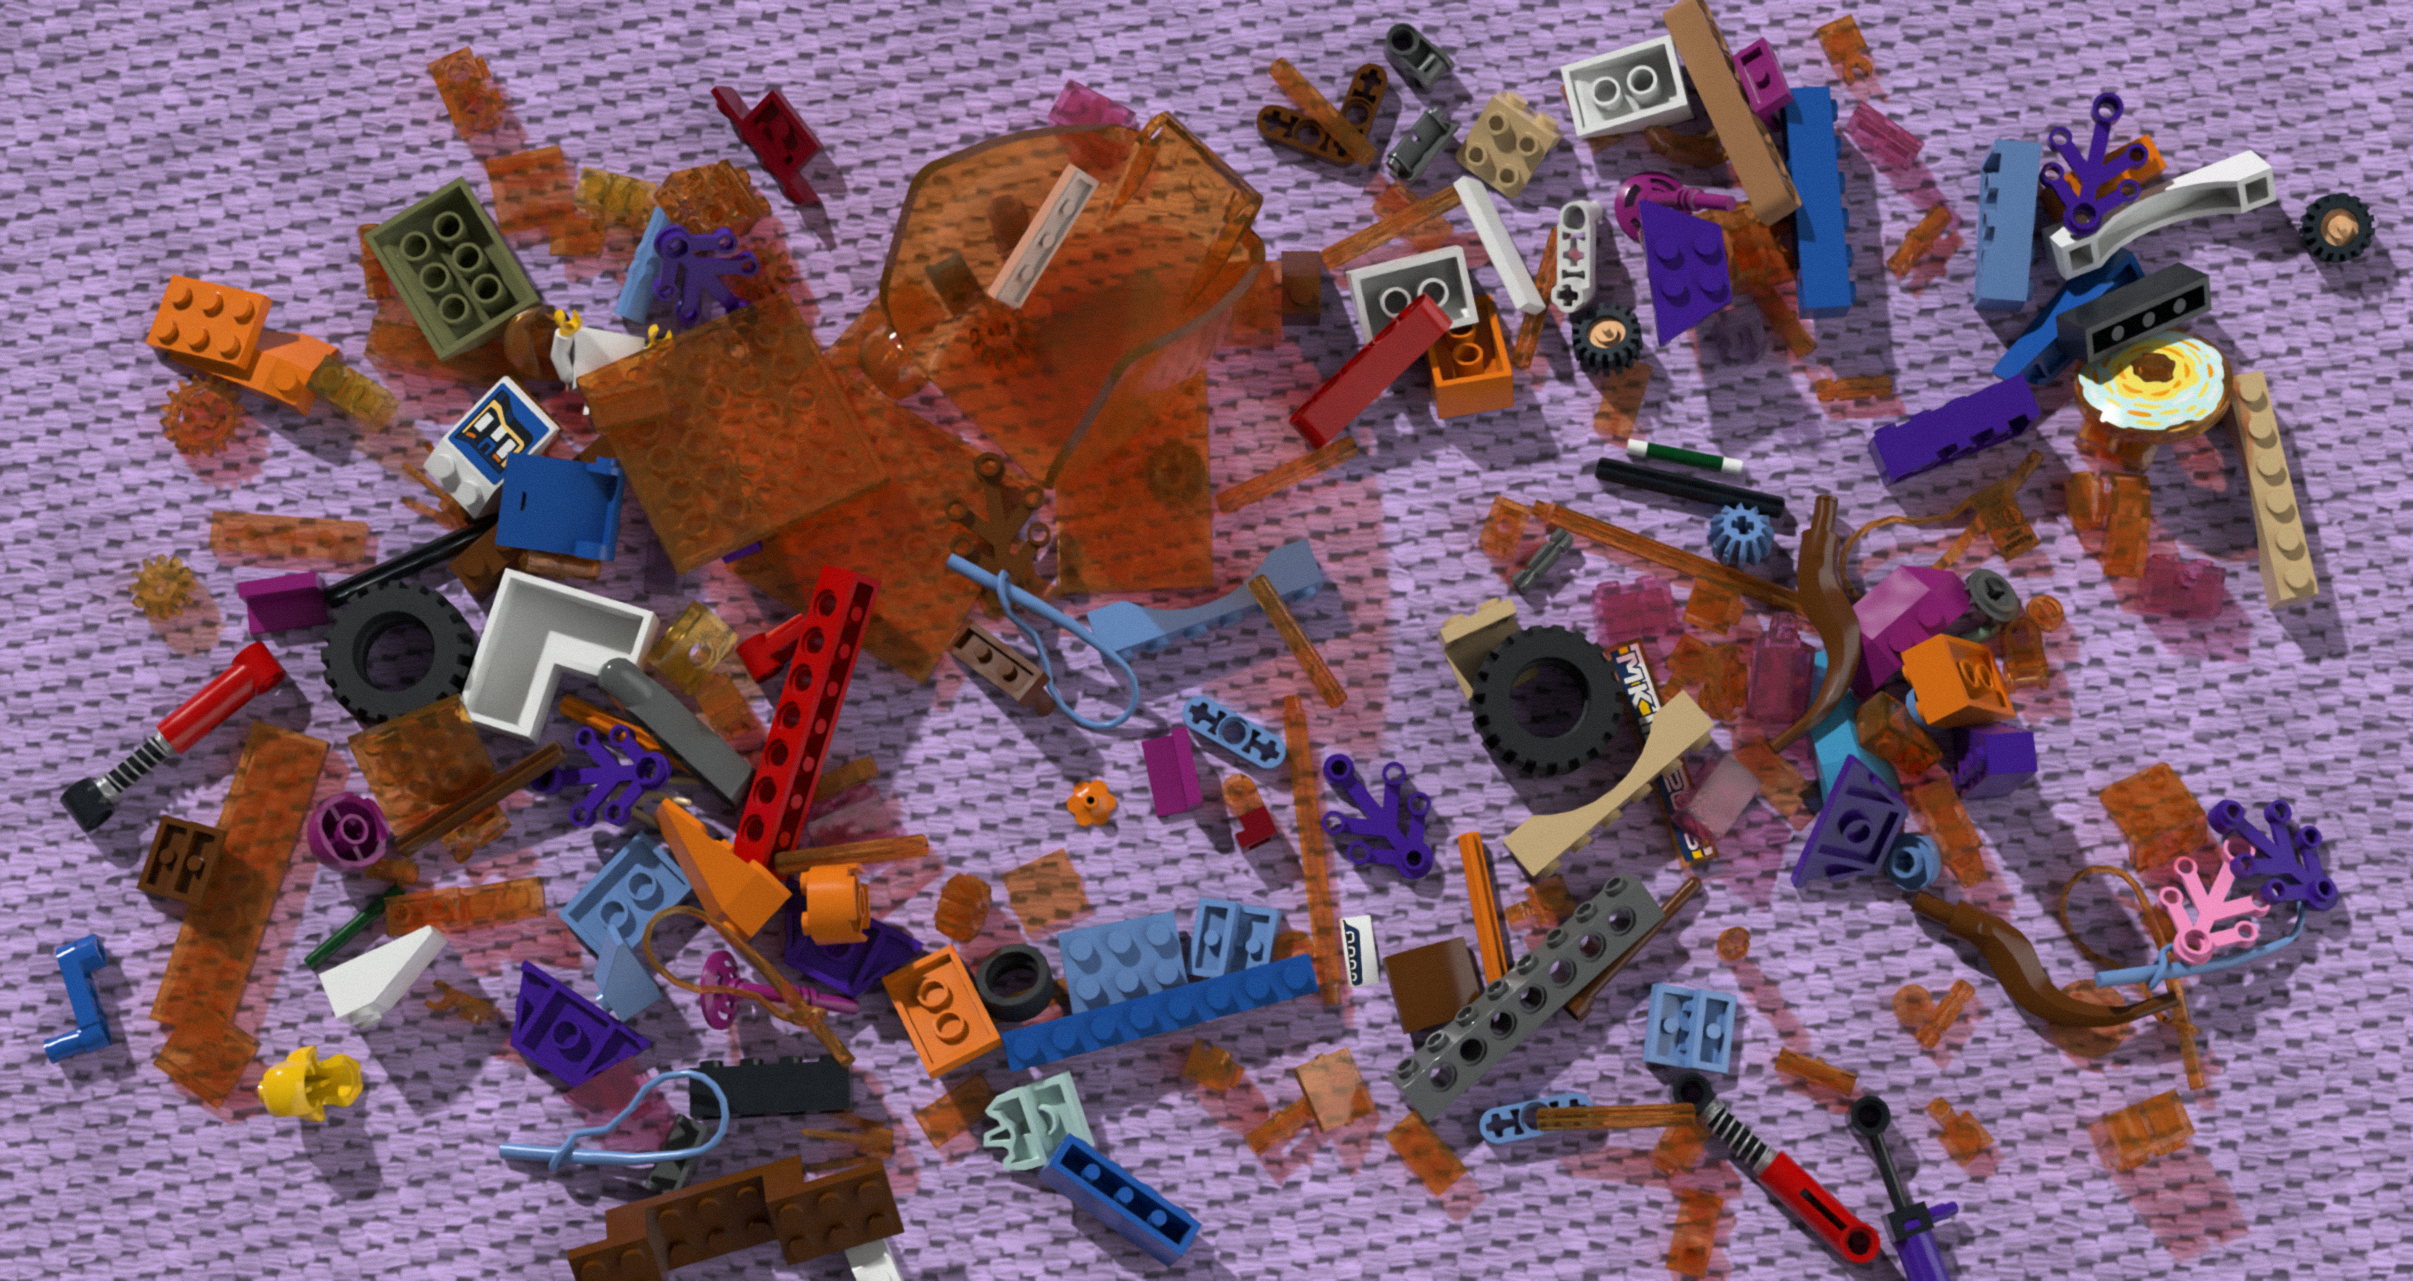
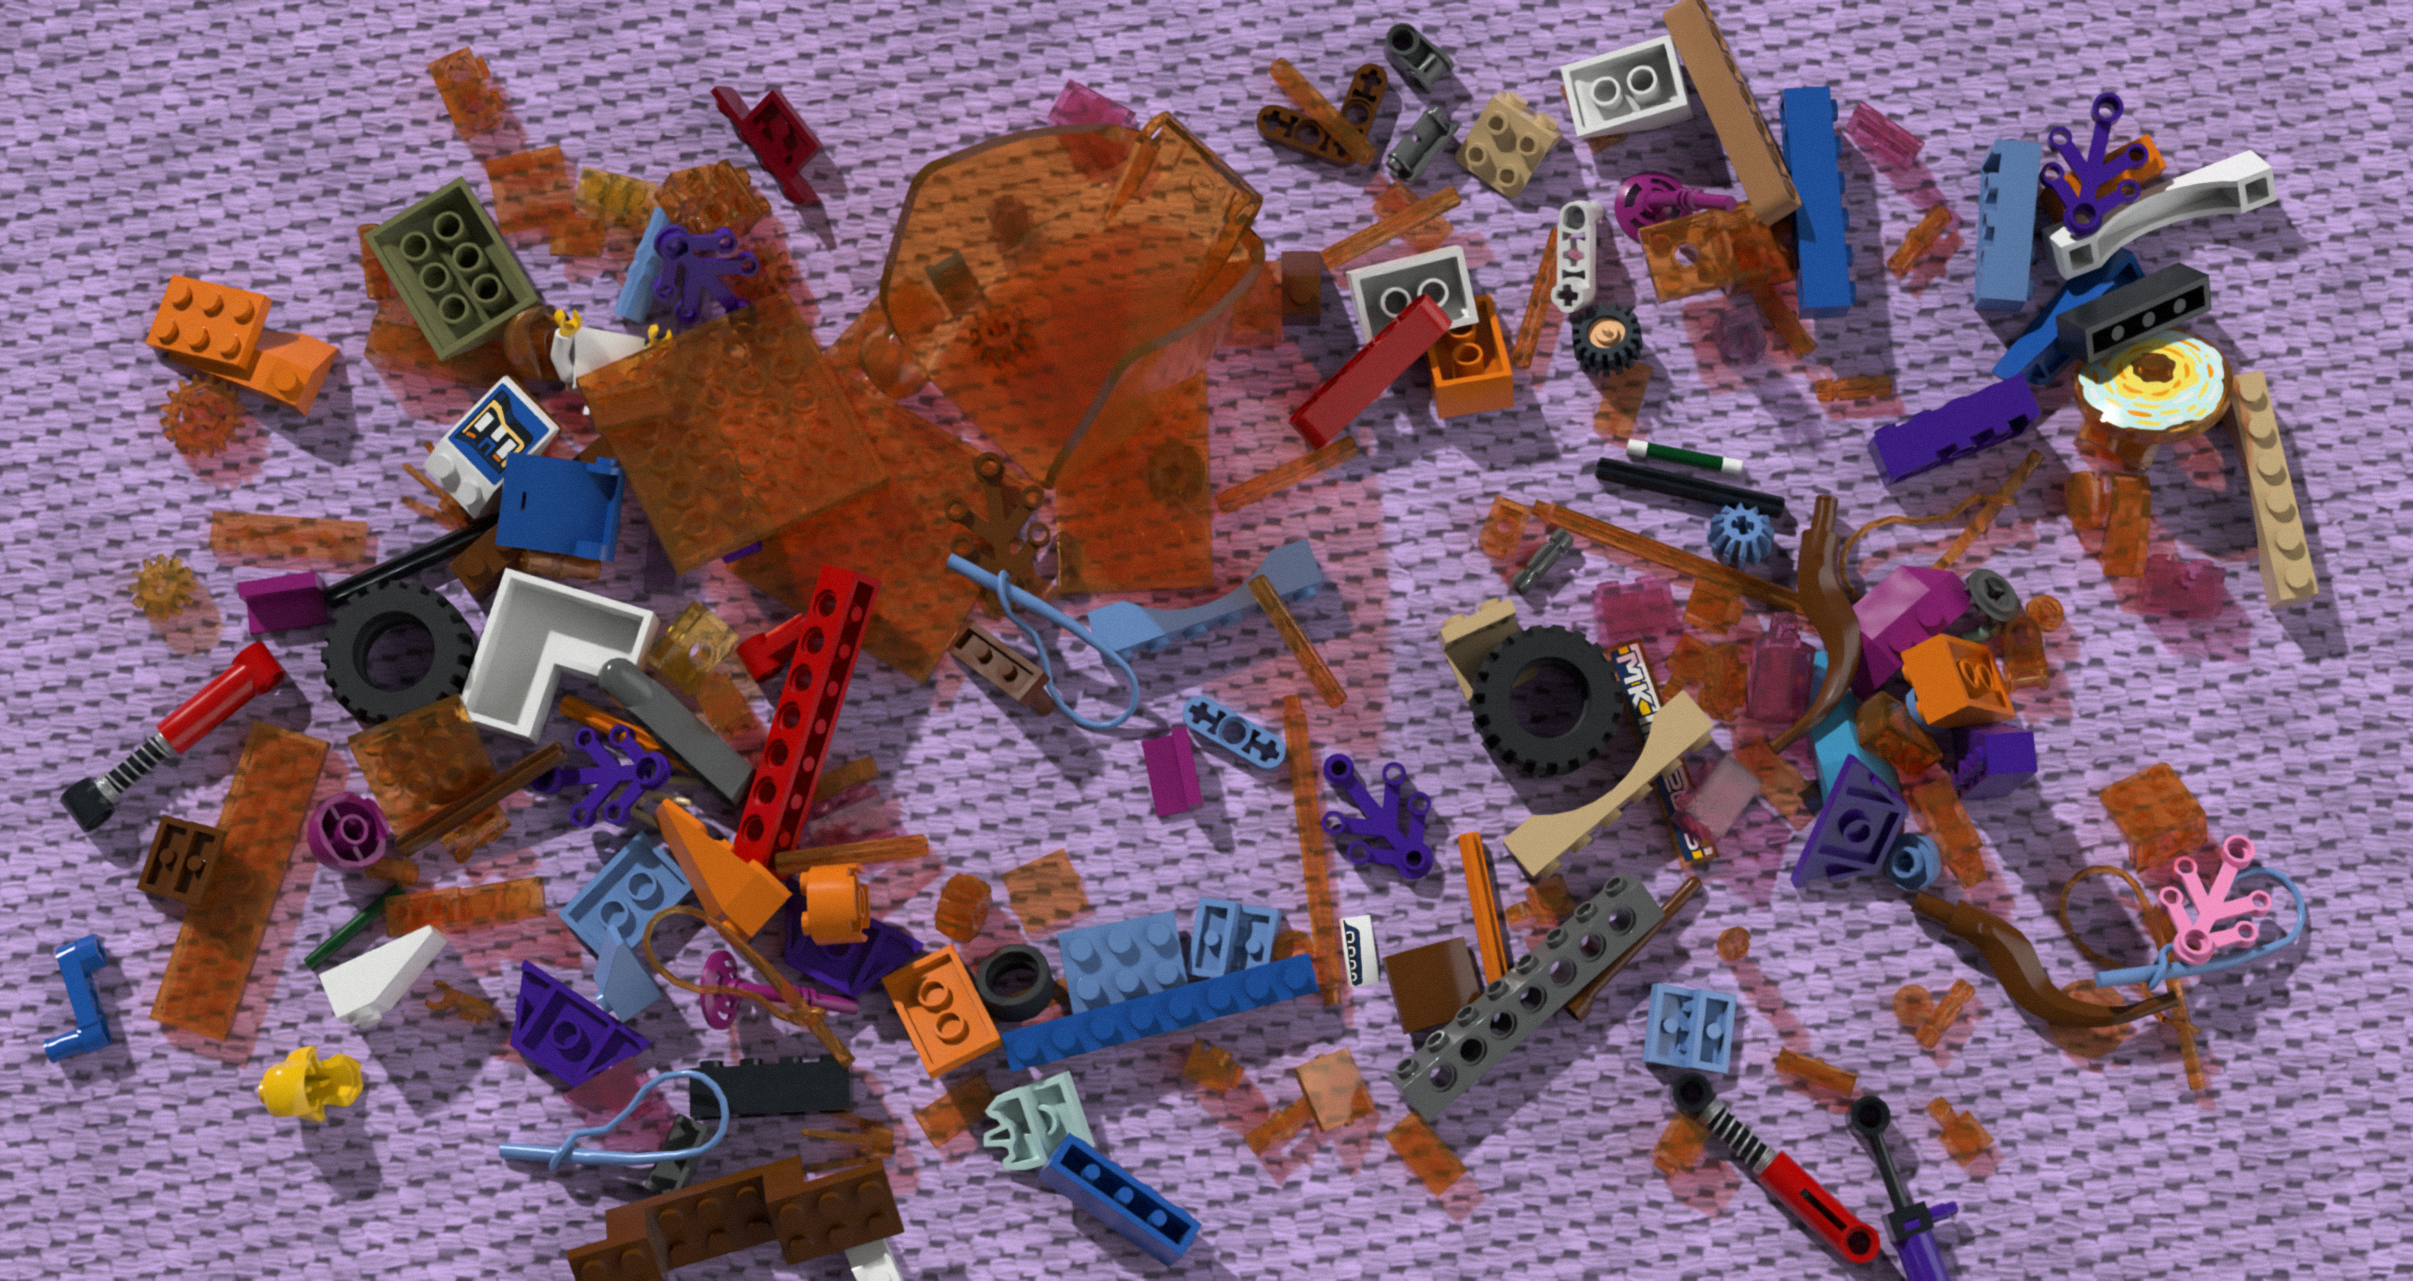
(207, 1054): clear orange plate -> none
(353, 394): clear yellow brick -> none
(1043, 237): white tile -> none
(1091, 813): orange plant -> none
(1244, 800): leg -> none
(1499, 245): white tile -> none
(1504, 1114): medium blue beam -> none
(1616, 1117): clear orange axle -> none
(1683, 268): dark purple wing -> none
(1688, 150): clear orange piece -> none
(1694, 1232): clear orange slope -> none
(1763, 81): magenta panel -> none
(1844, 44): clear orange plate -> none
(2004, 520): clear orange tile -> none
(2142, 1128): clear orange piece -> none
(2313, 889): dark purple plant -> none
(2337, 228): black wheel -> none

